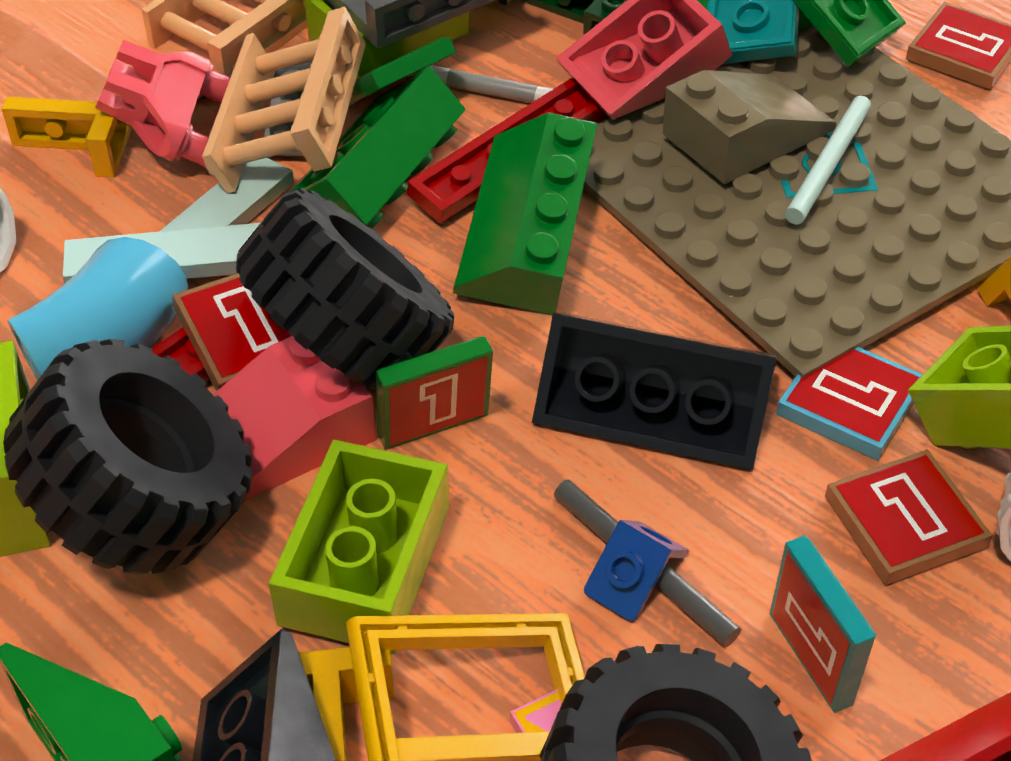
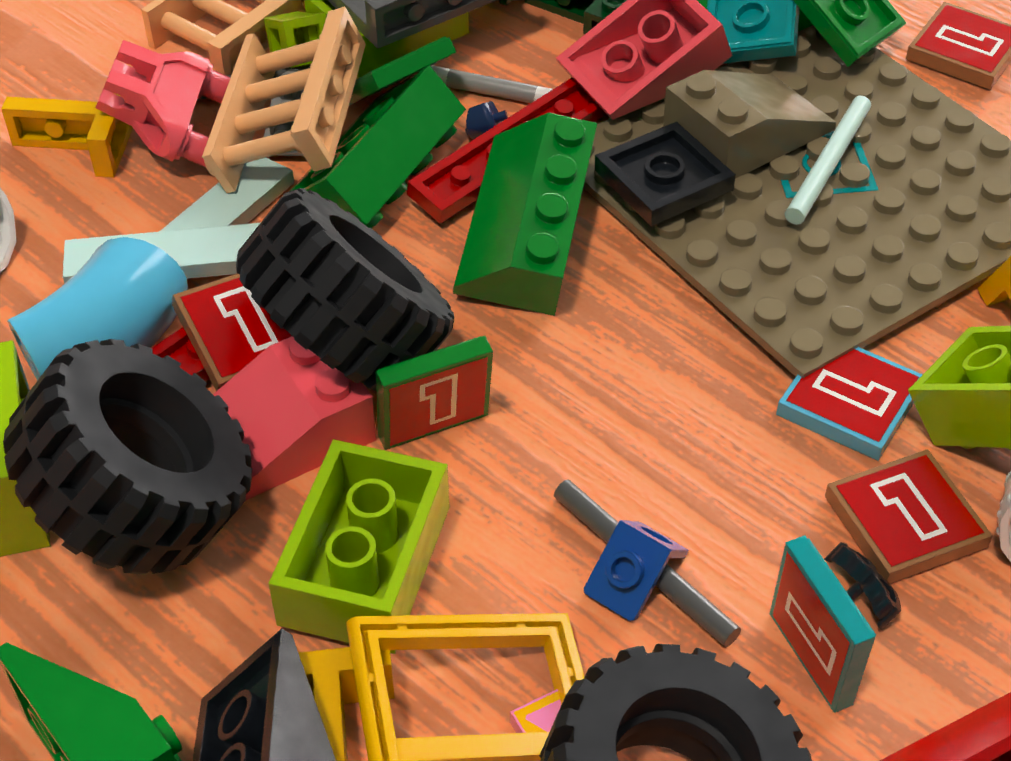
(293, 29): none -> lime brick
(483, 118): none -> dark blue piece
(654, 389): black slope -> none
(664, 173): none -> black plate
(877, 589): none -> black piece

